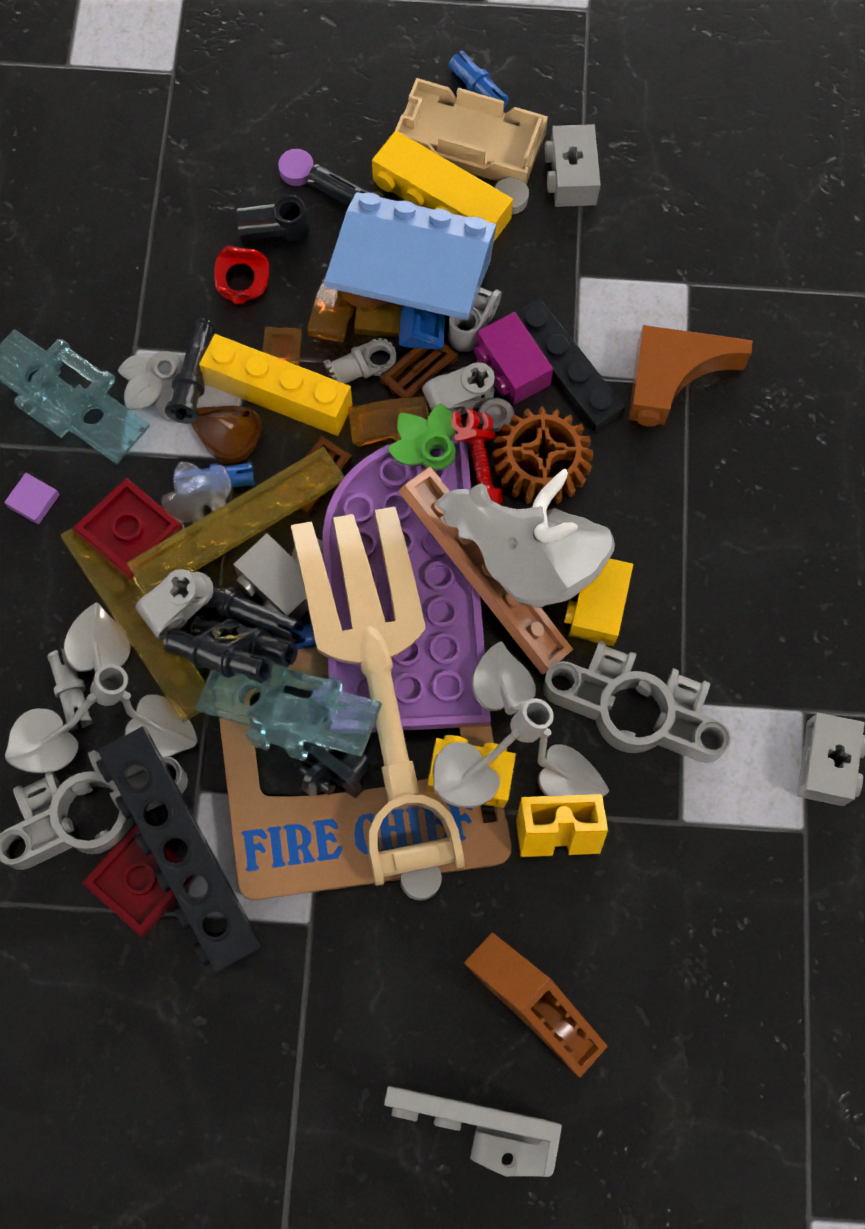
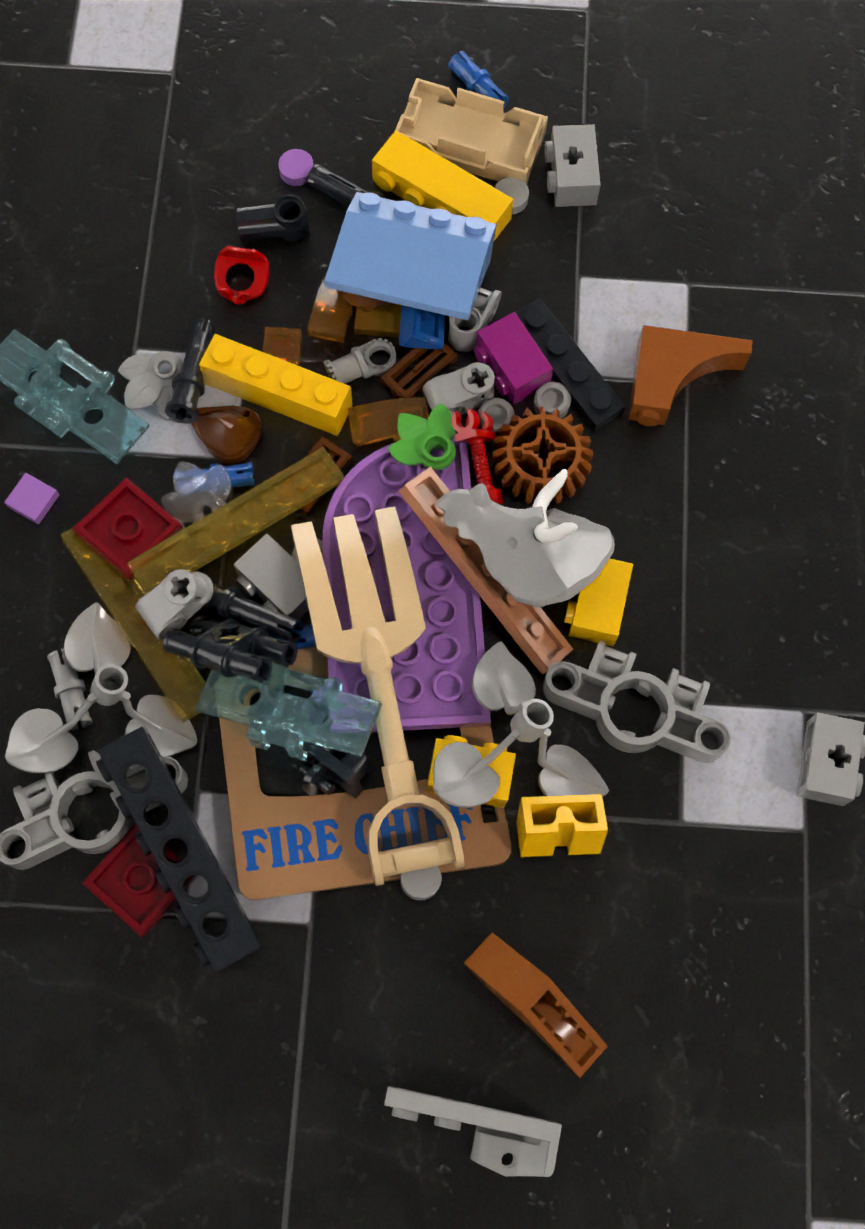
(552, 396): none -> light grey tile

